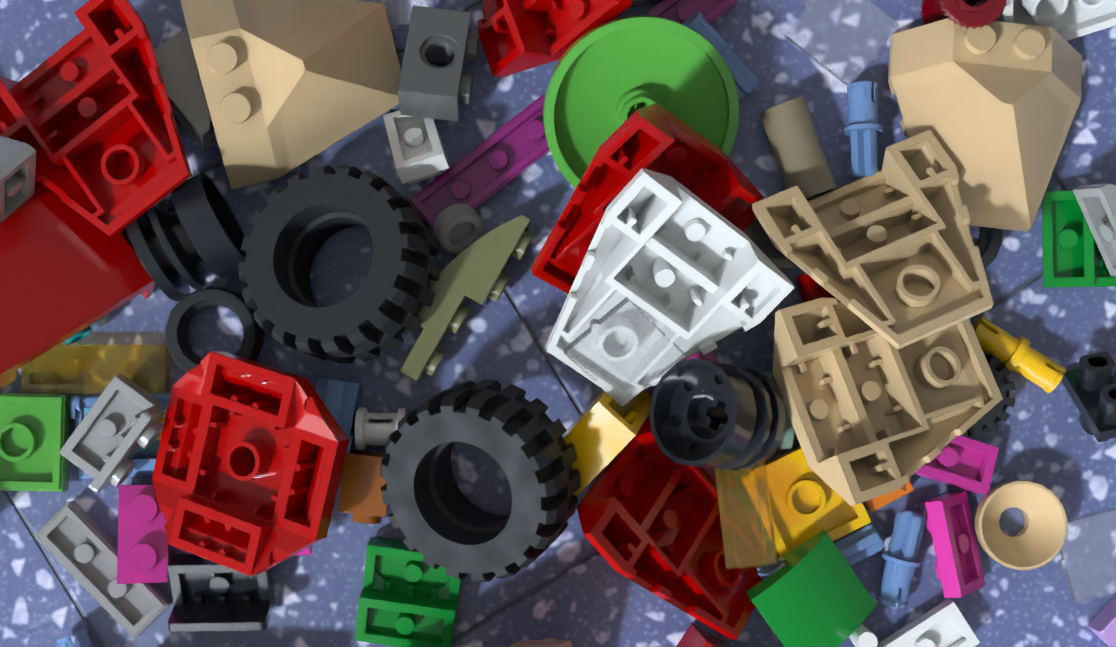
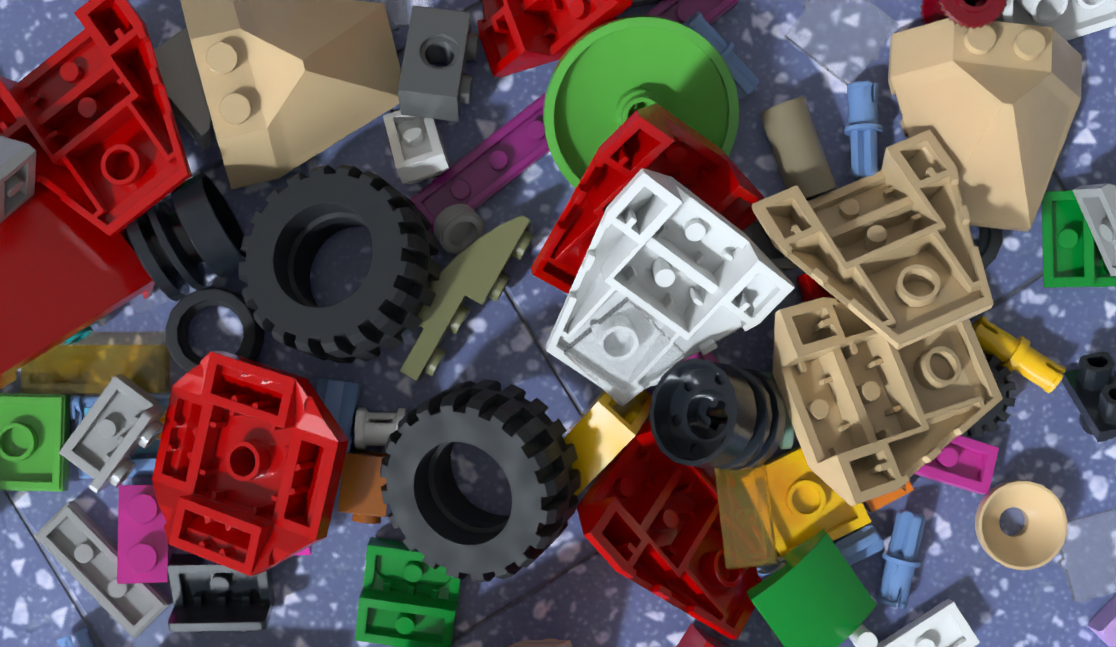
(954, 544): dark pink plate -> none

